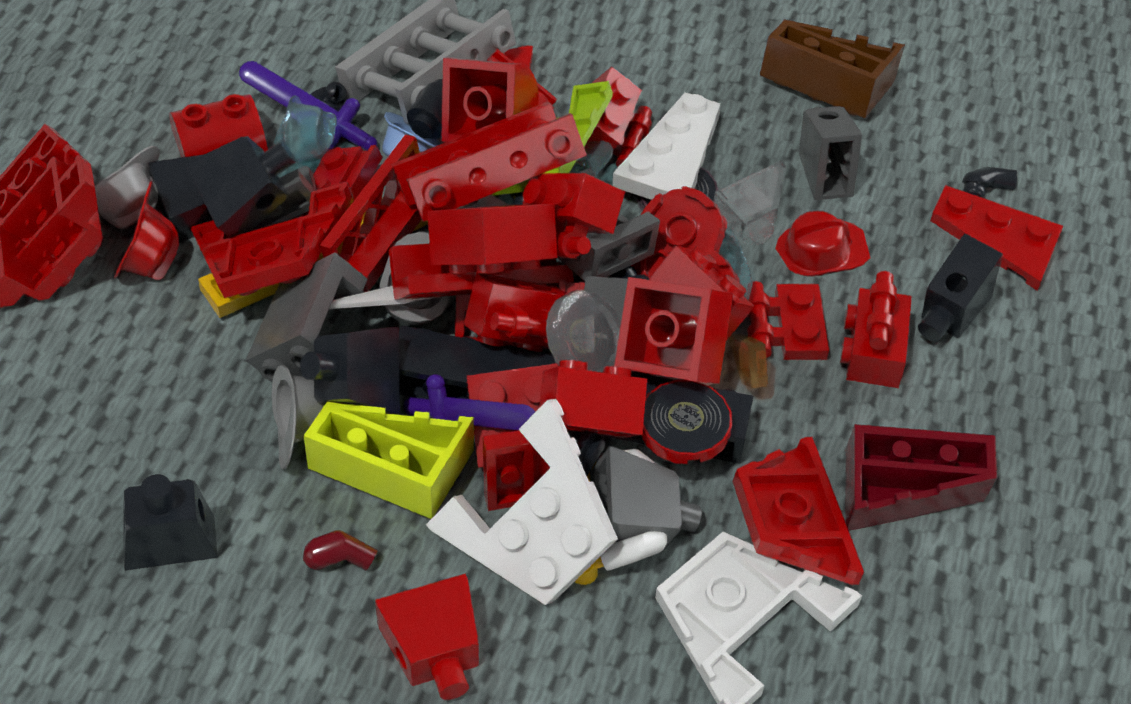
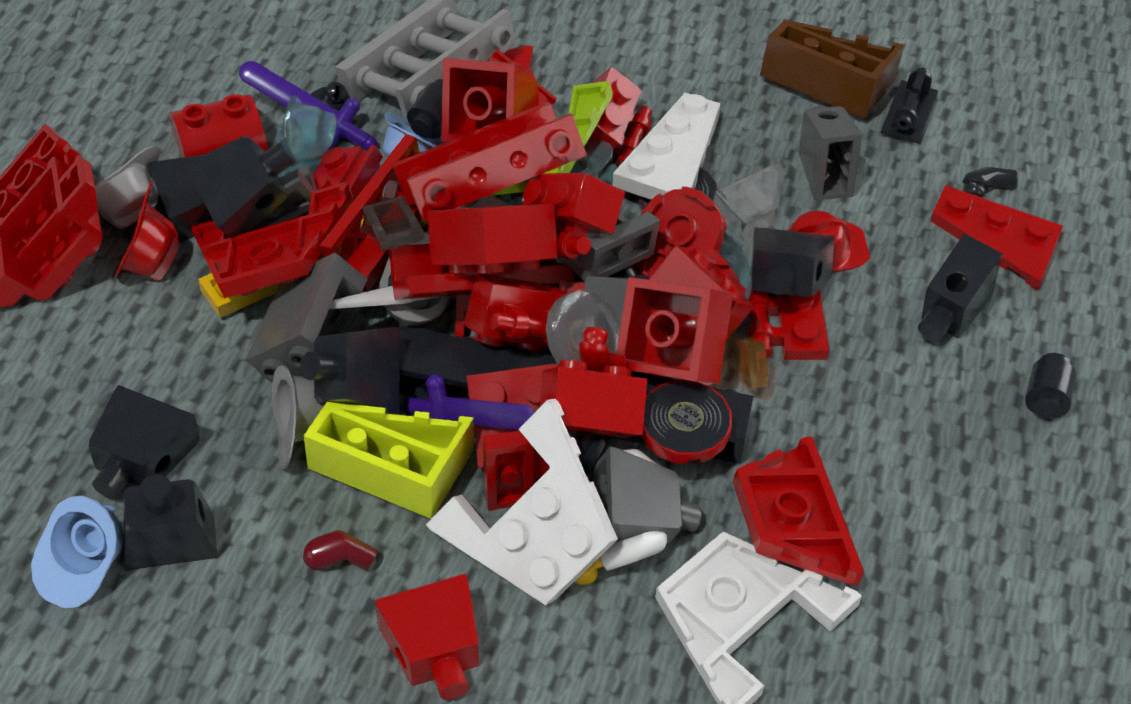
(76, 551): none -> light blue piece
(138, 440): none -> black torso
(392, 223): none -> clear smoke slope
(596, 352): none -> red arm
(790, 261): none -> black torso
(878, 334): red brick -> none
(911, 107): none -> black hinge
(914, 473): dark red wedge -> none
(1051, 386): none -> black brick

